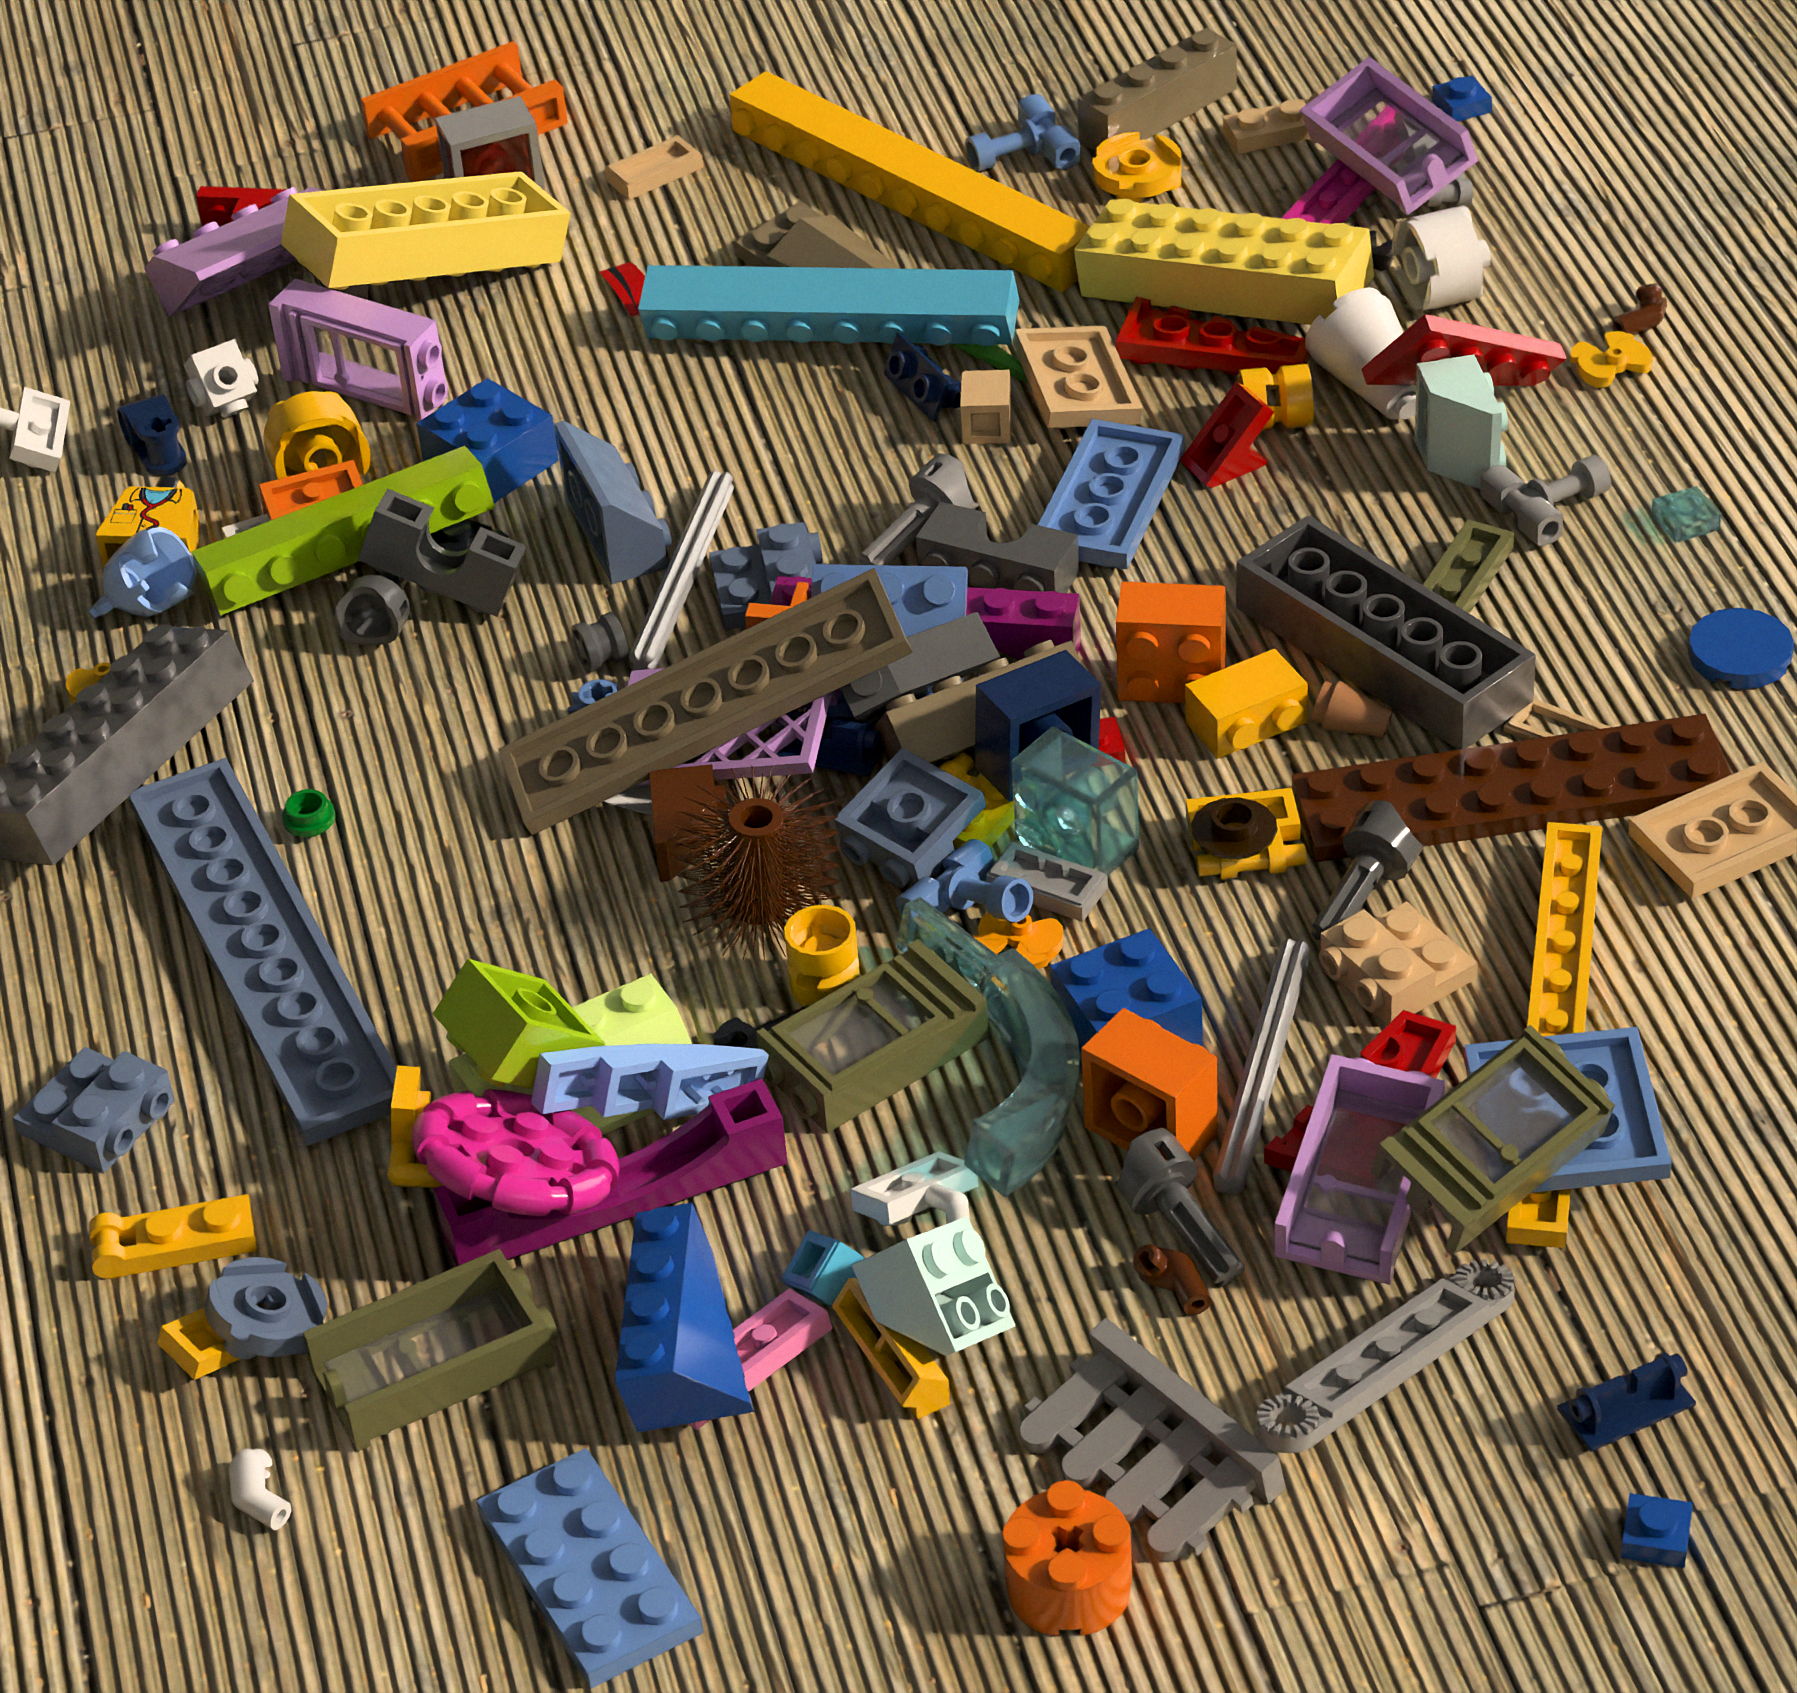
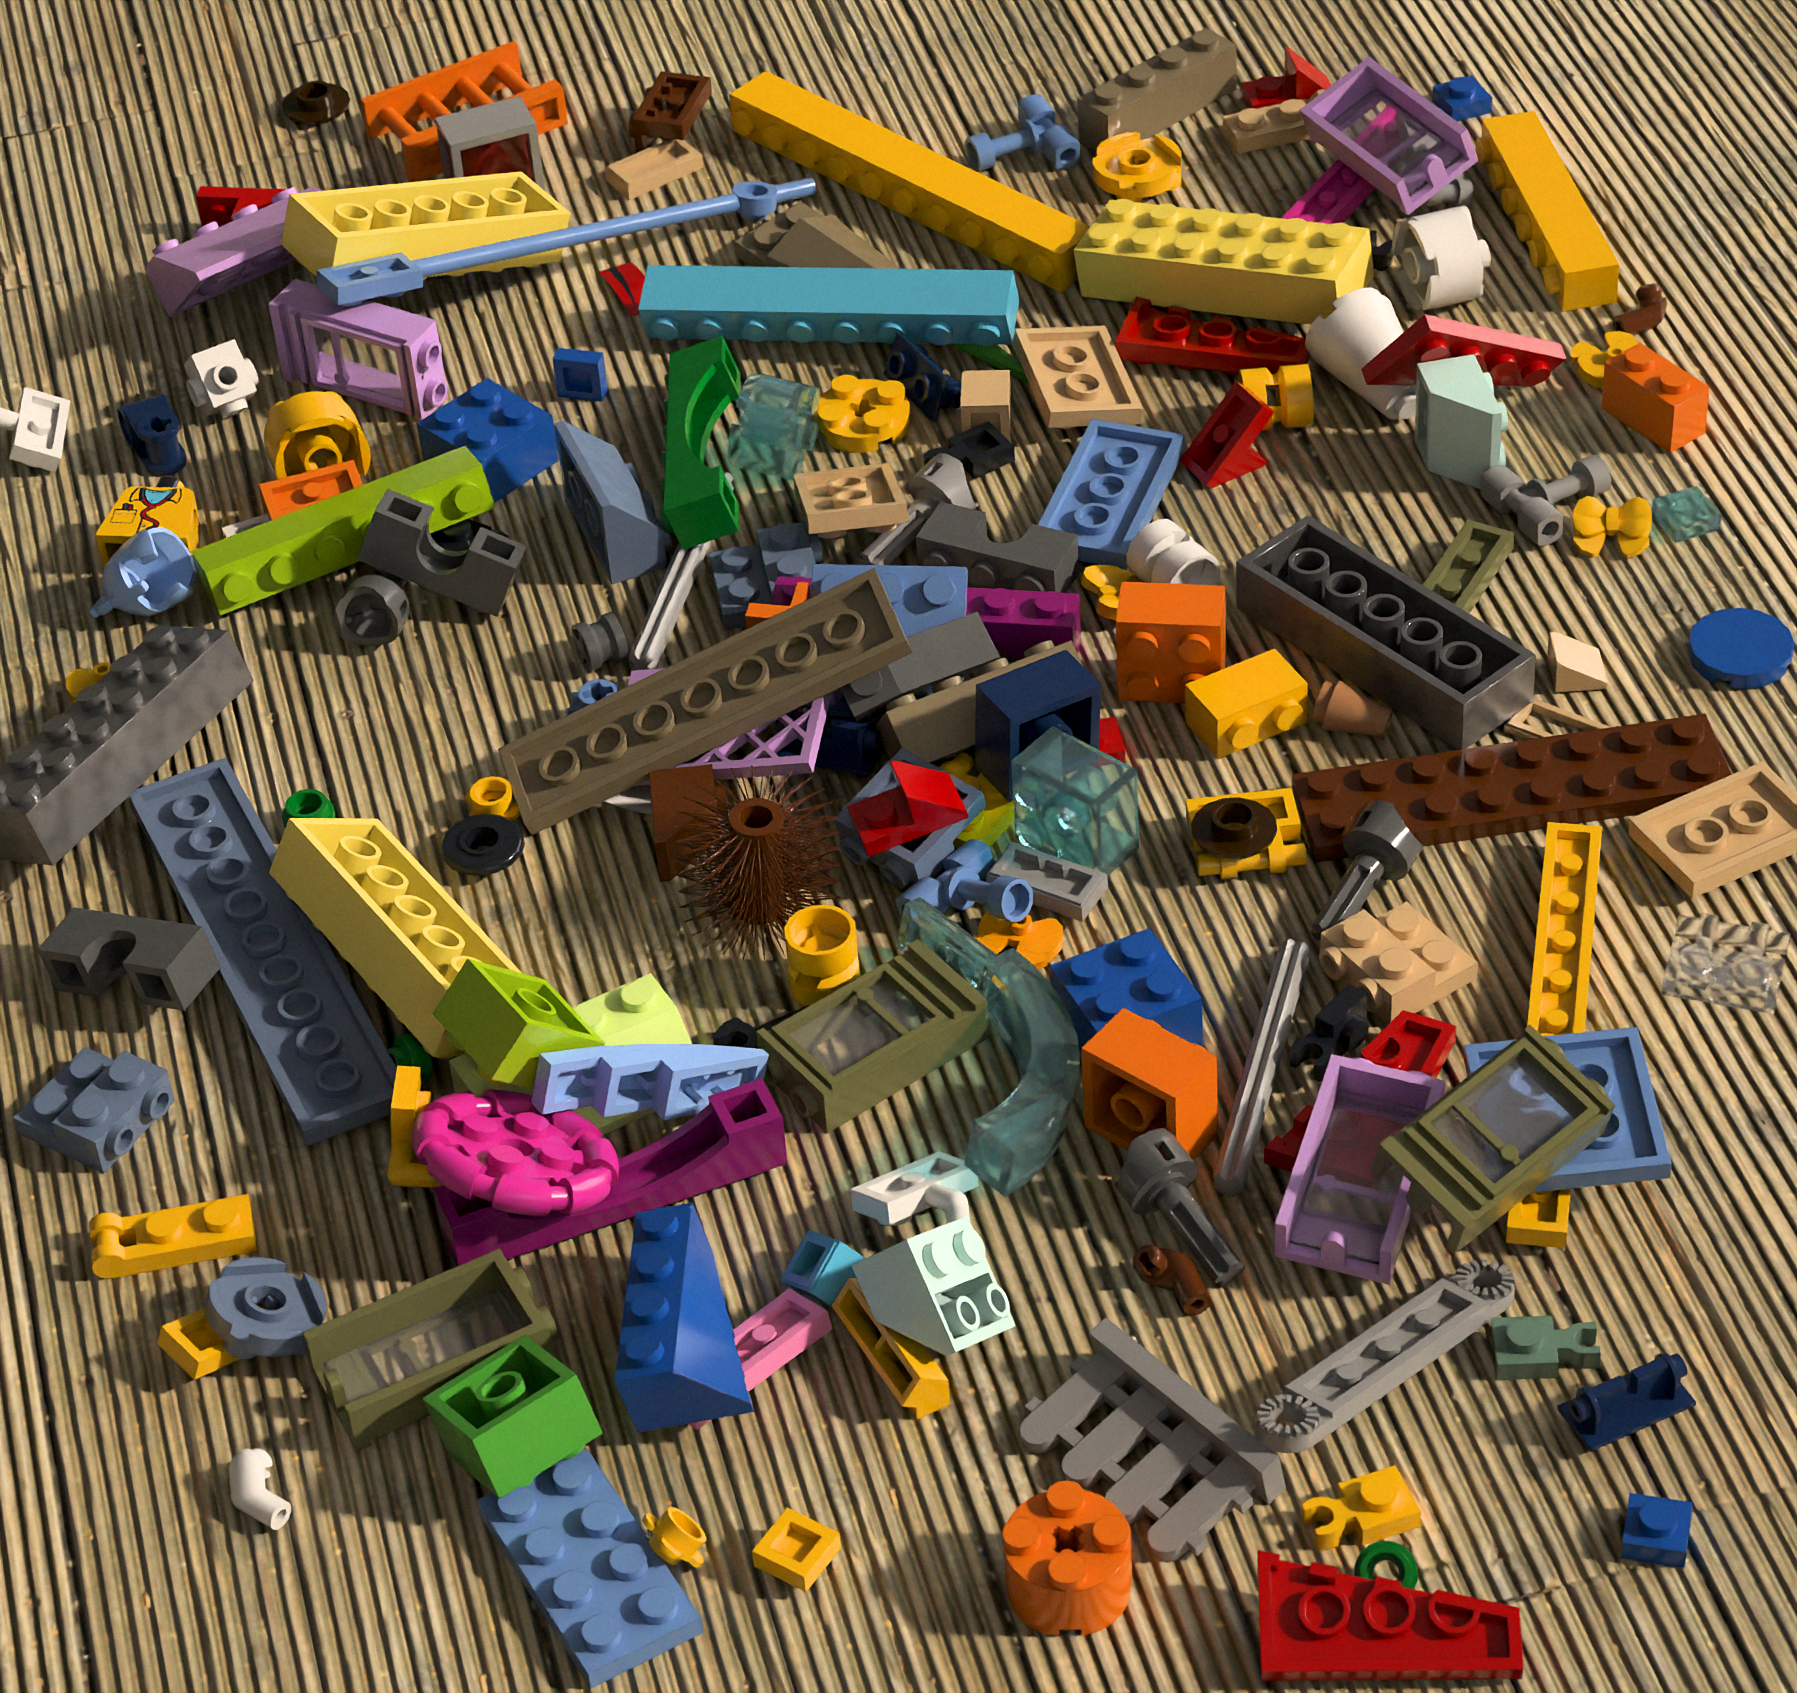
(162, 958): none -> dark grey arch
(315, 102): none -> dark brown piece
(383, 916): none -> light yellow brick
(396, 273): none -> medium blue bar
(409, 1052): none -> green plate
(481, 831): none -> black piece
(494, 797): none -> yellow plate
(513, 1416): none -> bright green brick
(580, 374): none -> blue plate
(669, 108): none -> reddish brown bracket
(675, 1537): none -> yellow plate
(697, 497): none -> green arch
(773, 426): none -> clear light blue brick
(796, 1549): none -> yellow plate
(850, 500): none -> tan plate
(881, 402): none -> yellow plate
(917, 806): none -> red slope
(978, 449): none -> black plate
(1106, 583): none -> yellow piece
(1169, 555): none -> white wheel
(1298, 83): none -> red slope
(1337, 1029): none -> black plate
(1364, 1629): none -> red wing
(1369, 1505): none -> yellow plate
(1387, 1552): none -> green plate
(1534, 1349): none -> sand green plate
(1548, 211): none -> yellow brick
(1574, 664): none -> slope
(1595, 521): none -> yellow piece
(1655, 397): none -> orange brick
(1724, 975): none -> clear plate

